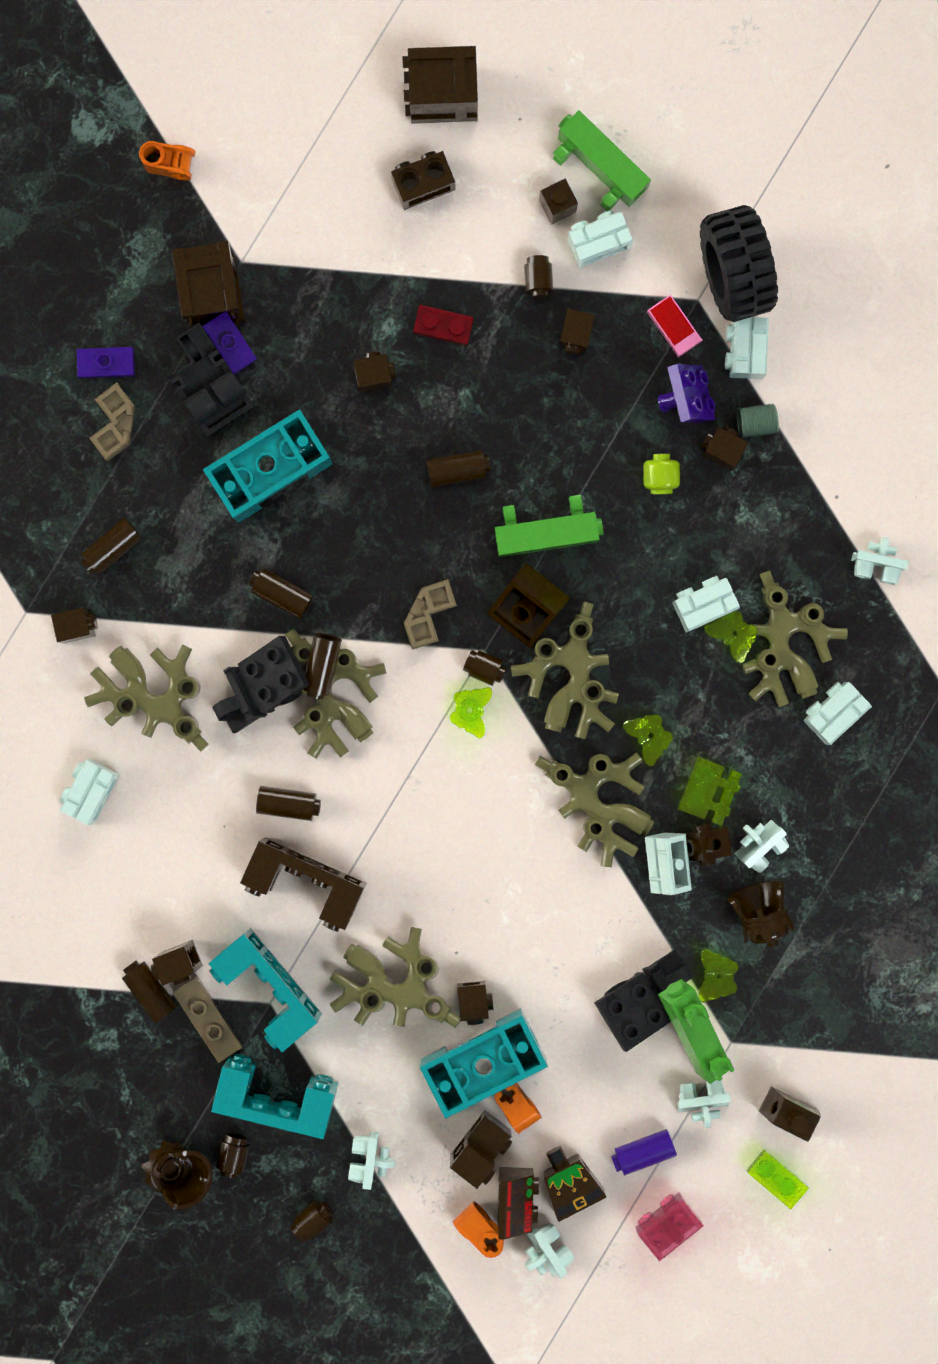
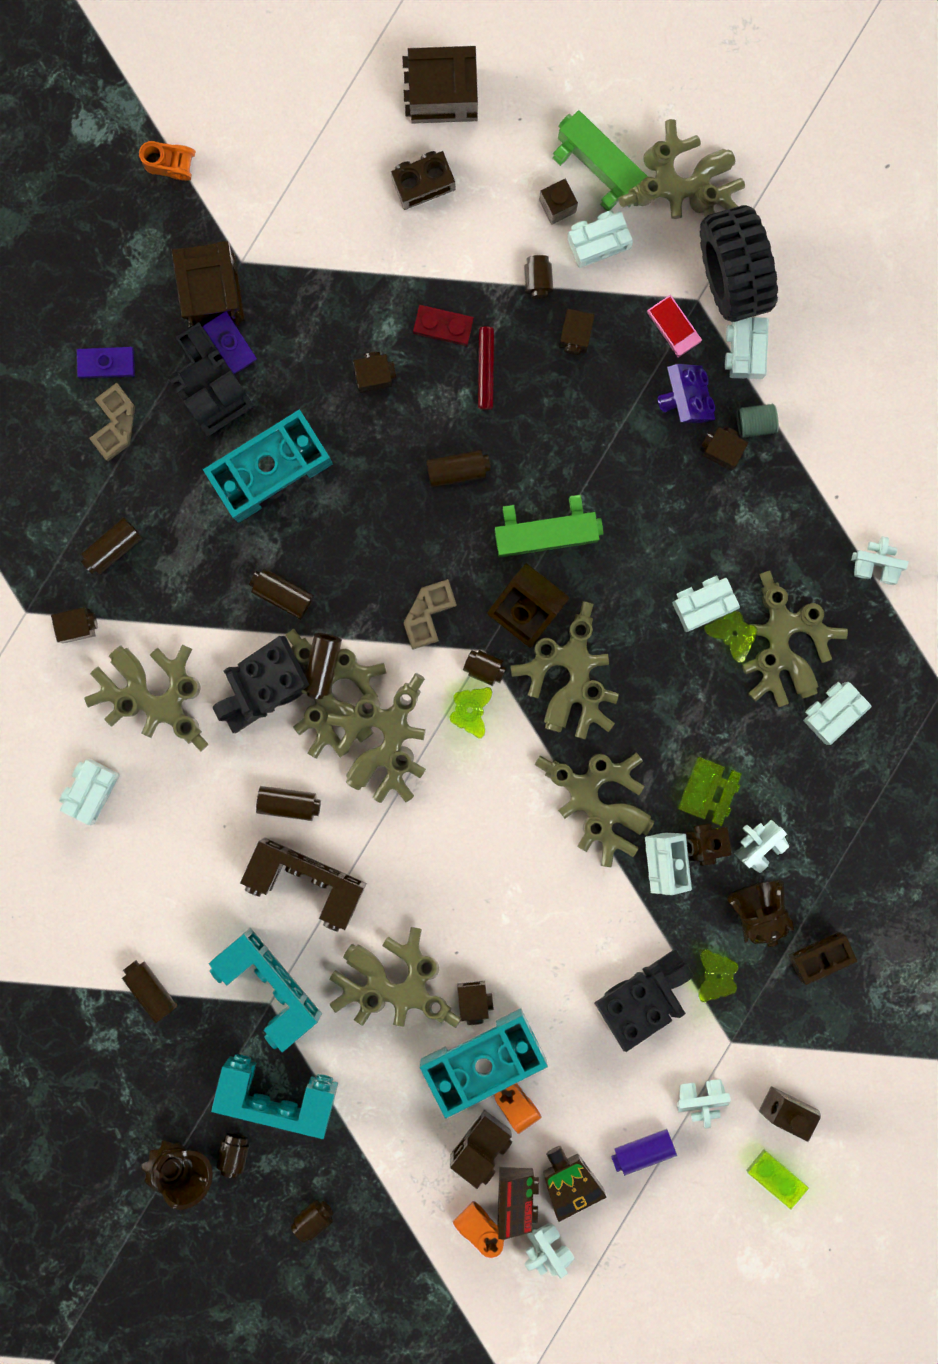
(176, 964): dark brown brick -> none
(207, 1019): dark tan plate -> none
(364, 1172): light aqua hips -> none
(395, 730): none -> olive plant
(486, 368): none -> dark red axle
(651, 747): clear neon green animal -> none
(661, 474): lime head -> none
(668, 1225): clear pink brick -> none
(675, 188): none -> olive plant
(695, 1031): bright green brick -> none
(822, 958): none -> dark brown brick

